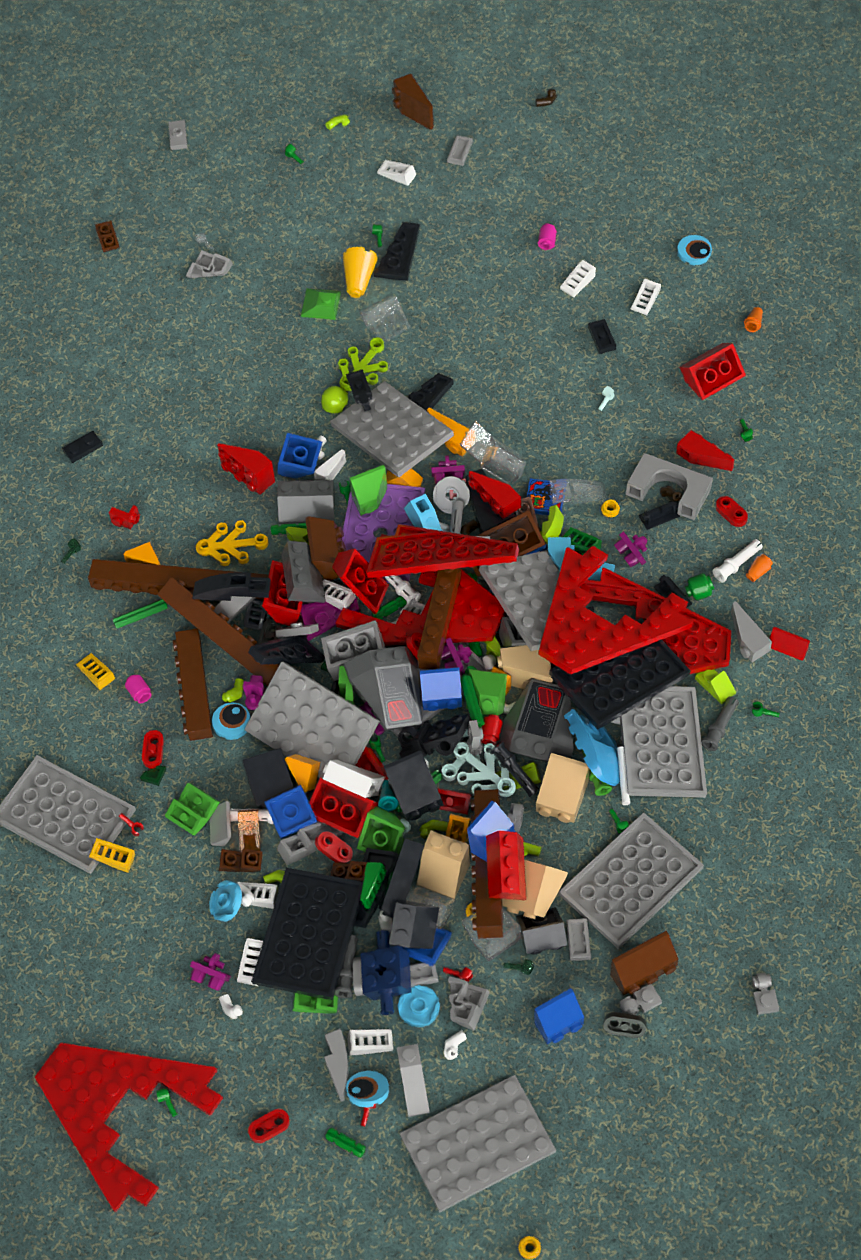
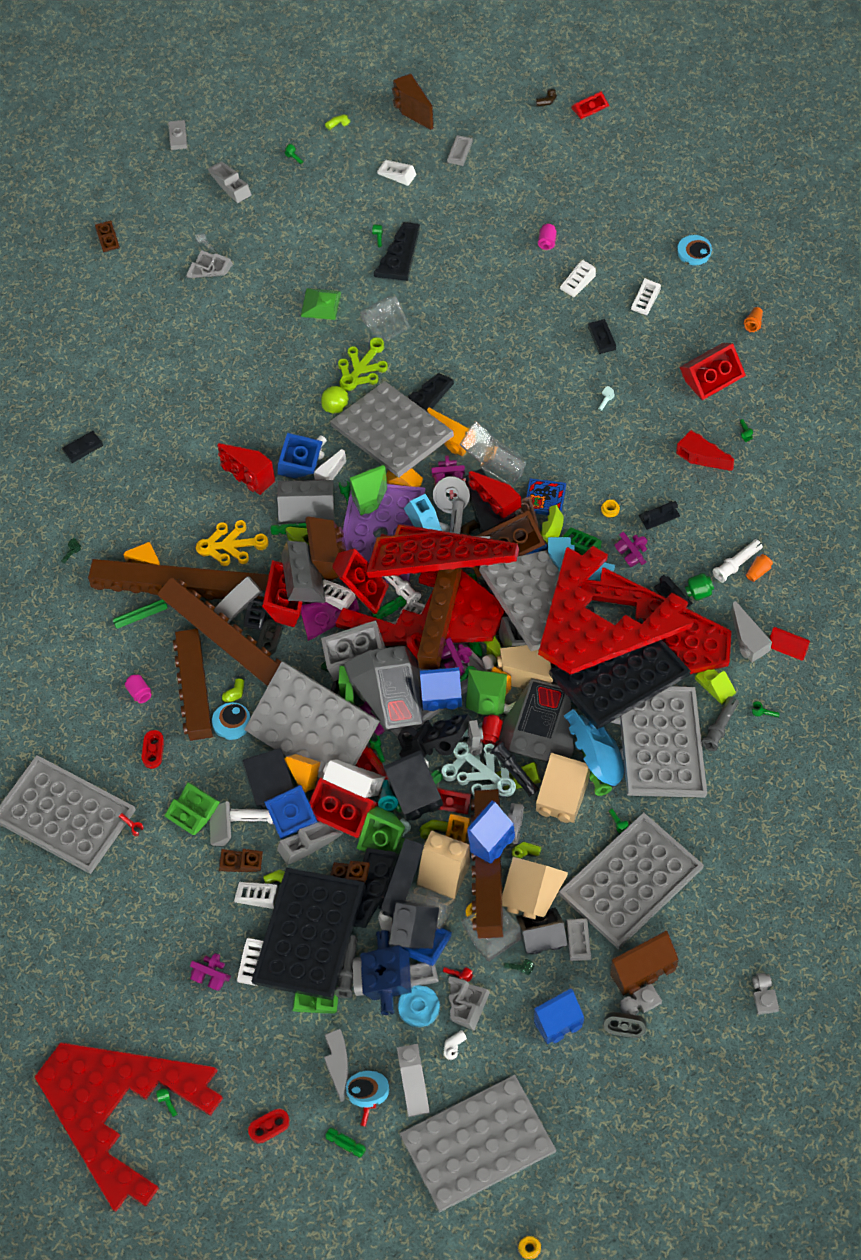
(99, 682): yellow slope -> none
(110, 861): yellow slope -> none
(121, 518): red bracket -> none
(154, 775): dark green tile -> none
(225, 900): medium azure tile -> none
(226, 585): black slope -> none
(228, 1008): white arm -> none
(230, 181): none -> light grey slope
(247, 896): white arm -> none
(249, 829): clear orange slope -> none
(254, 691): magenta hips -> none
(288, 650): black wing -> none
(297, 629): light grey plate -> none
(335, 847): red plate -> none
(358, 269): yellow cone -> none
(360, 388): black hinge -> none
(370, 1048): white slope -> none
(372, 881): green slope -> none
(471, 700): green axle -> none
(506, 865): red slope -> none
(576, 491): clear slope -> none
(590, 105): none -> red slope
(623, 779): white bar -> none
(655, 470): light grey arch -> none
(671, 493): dark brown arm -> none
(731, 510): red plate -> none

